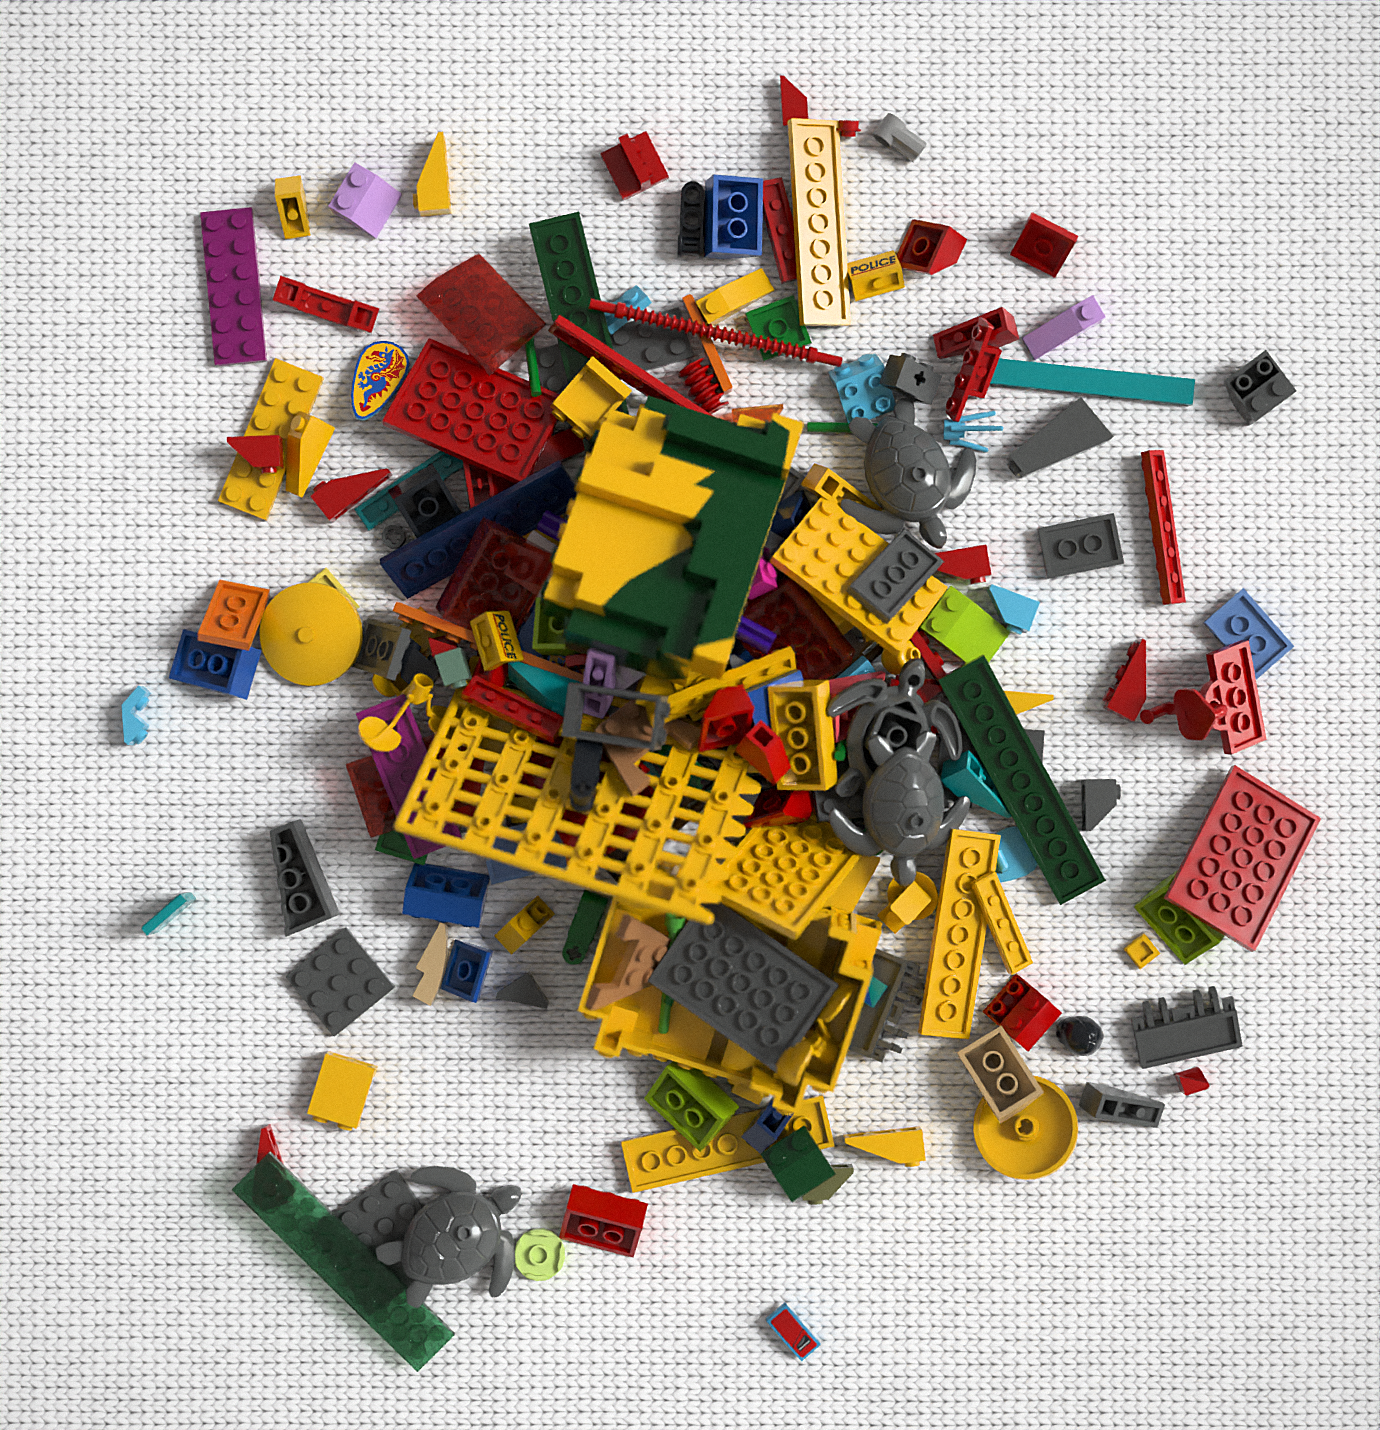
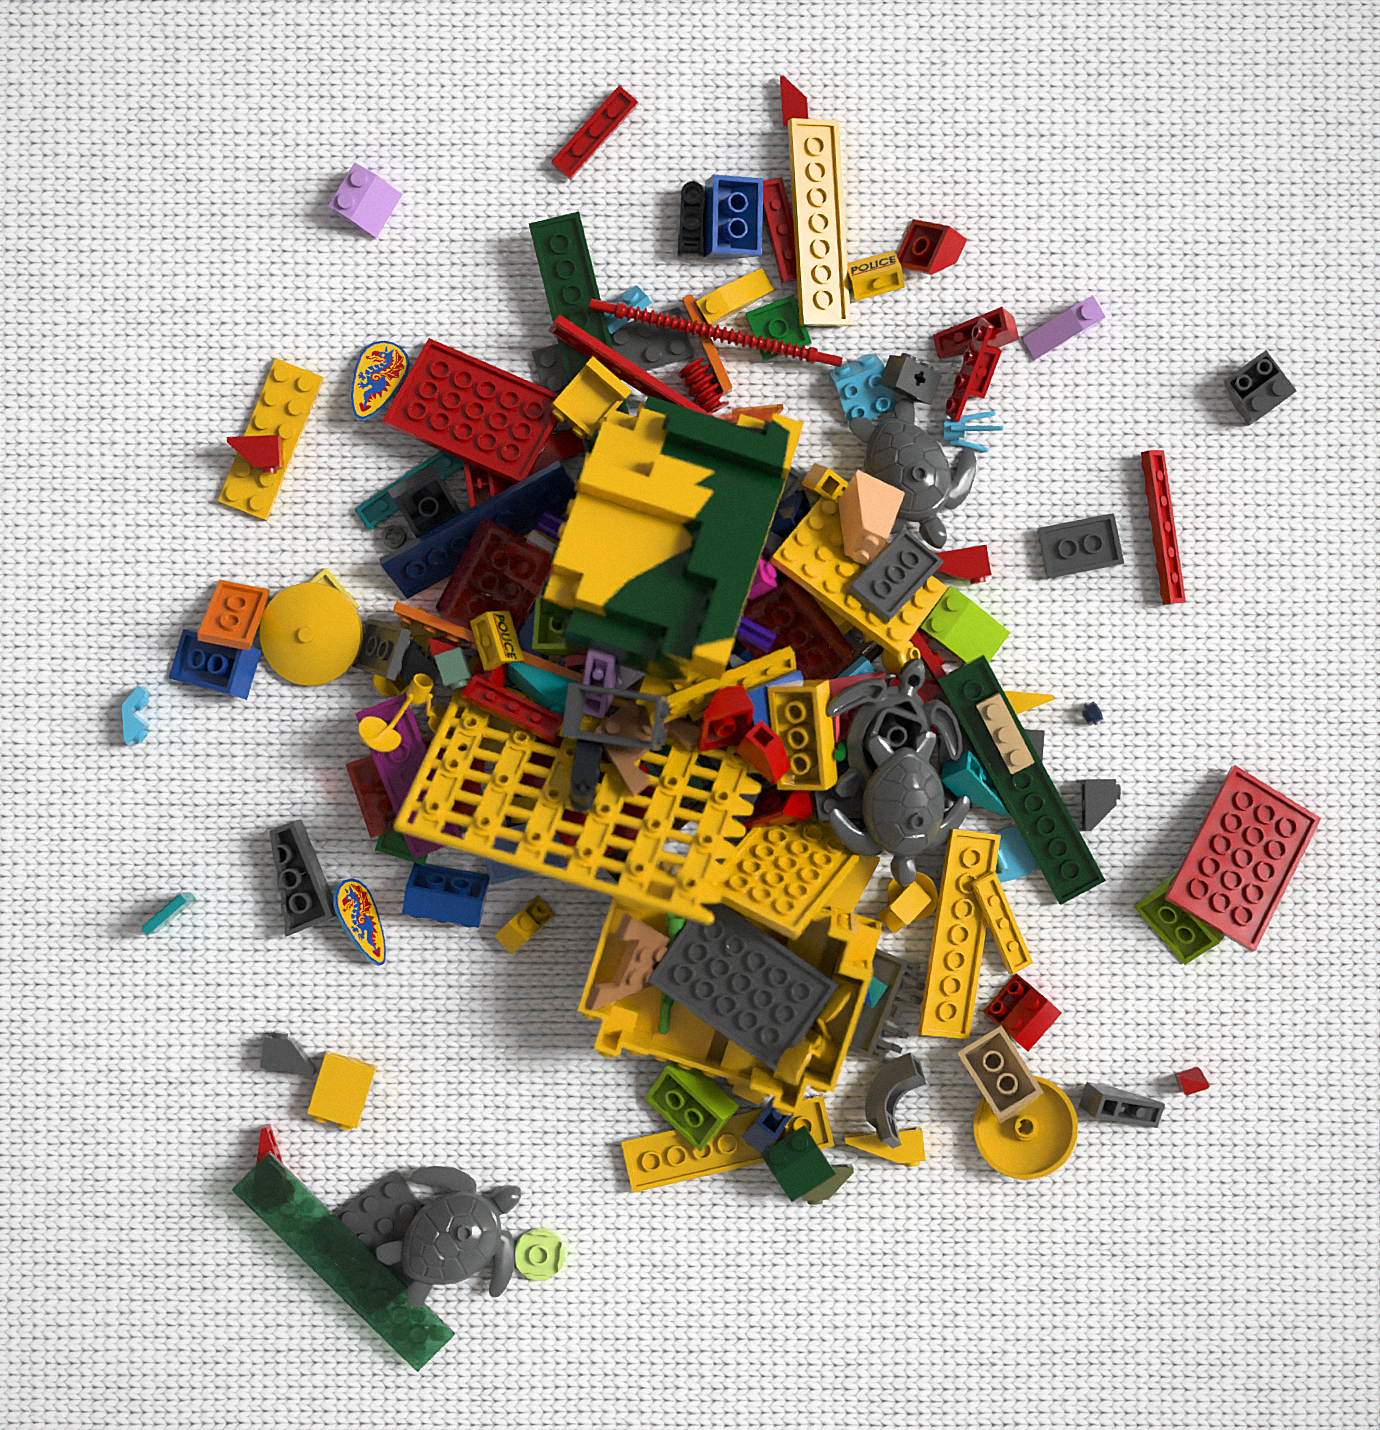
(233, 286): magenta plate -> none
(285, 1055): none -> dark grey slope
(292, 206): yellow slope -> none
(305, 447): yellow slope -> none
(325, 305): red slope -> none
(340, 981): dark grey plate -> none
(344, 493): red slope -> none
(360, 919): none -> shield
(433, 185): yellow slope -> none
(433, 966): tan slope -> none
(466, 970): blue slope -> none
(481, 312): clear red slope -> none
(524, 991): dark grey slope -> none
(532, 368): green bar -> none
(584, 925): green piece -> none
(594, 132): none -> red plate
(603, 1220): red slope -> none
(634, 165): red bracket -> none
(793, 1331): slope -> none
(830, 427): green bar -> none
(848, 128): red plate -> none
(867, 516): none -> light nougat slope
(885, 1092): none -> dark grey arch
(894, 134): light grey piece -> none
(1004, 733): none -> tan plate
(1013, 609): medium azure slope -> none
(1044, 245): red bracket -> none
(1064, 437): dark grey slope -> none
(1080, 1035): black hair -> none
(1092, 713): none -> dark blue plate
(1094, 382): teal tile -> none
(1130, 688): red slope -> none
(1141, 951): yellow tile -> none
(1187, 1034): dark grey hinge -> none
(1223, 704): red plate -> none
(1245, 620): medium blue plate -> none

